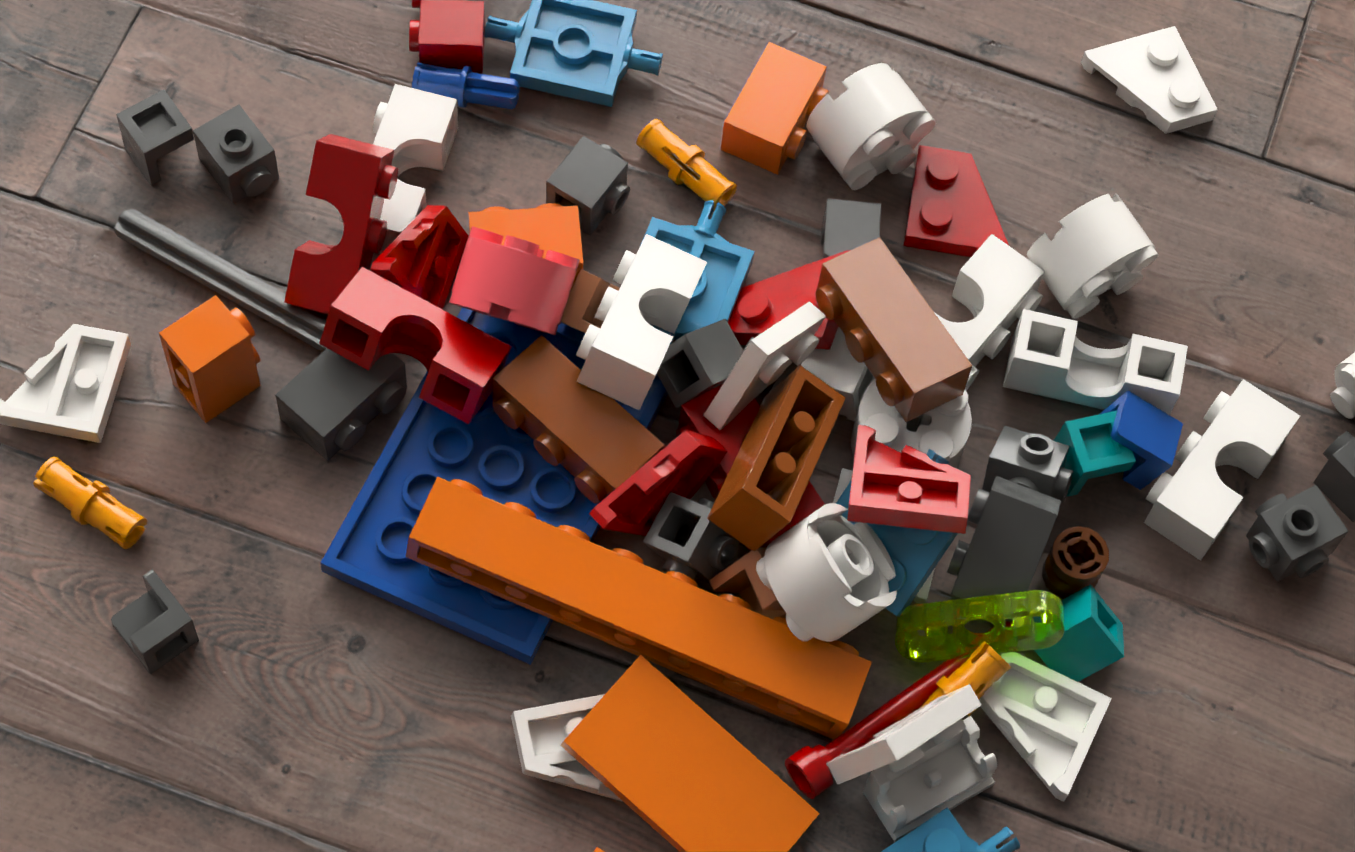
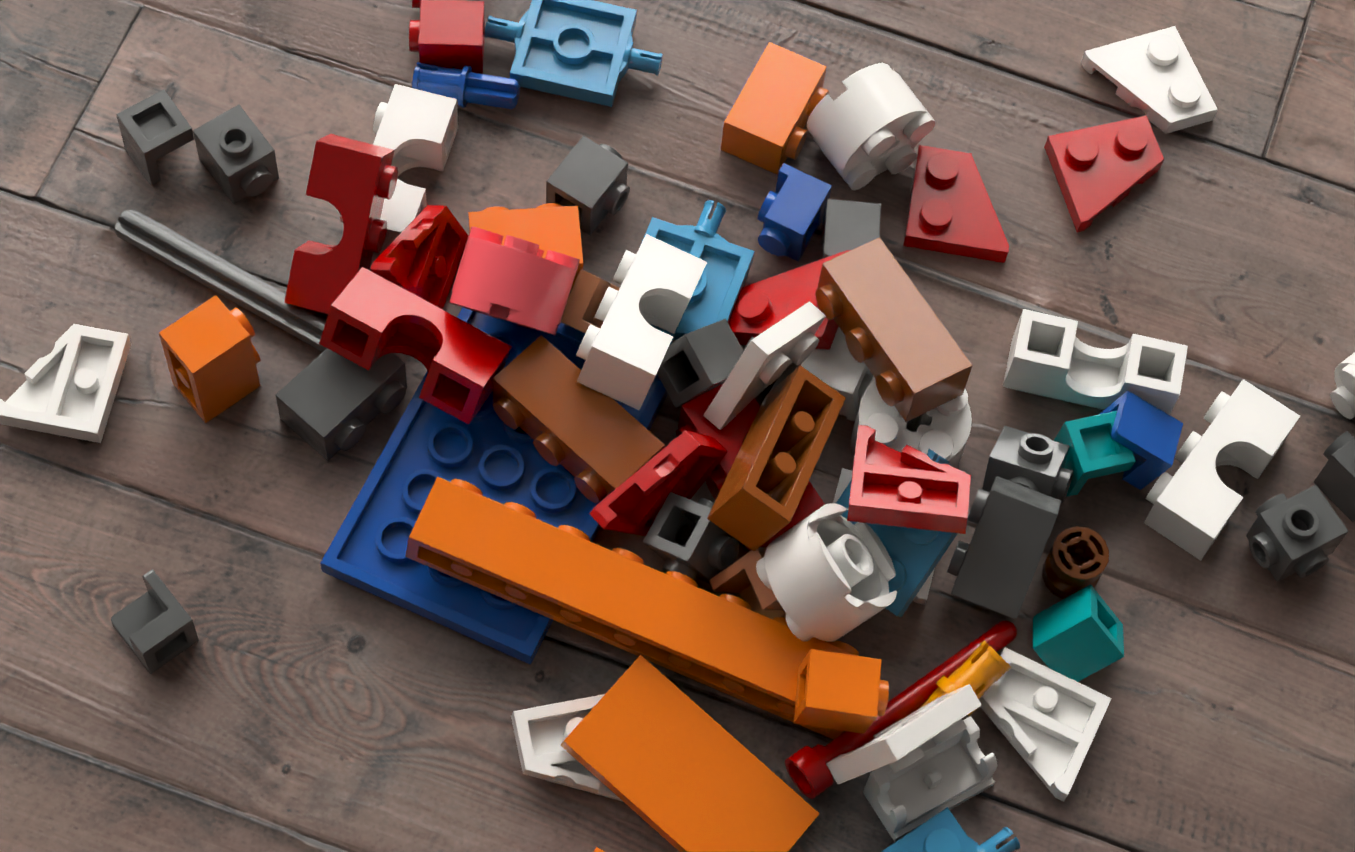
(90, 502): light orange pin -> none
(662, 144): light orange pin -> none
(792, 212): none -> brick
(840, 691): none -> orange brick
(996, 290): white arch -> none
(1017, 606): clear neon green beam -> none
(1093, 253): white brick -> none
(1102, 165): none -> wing

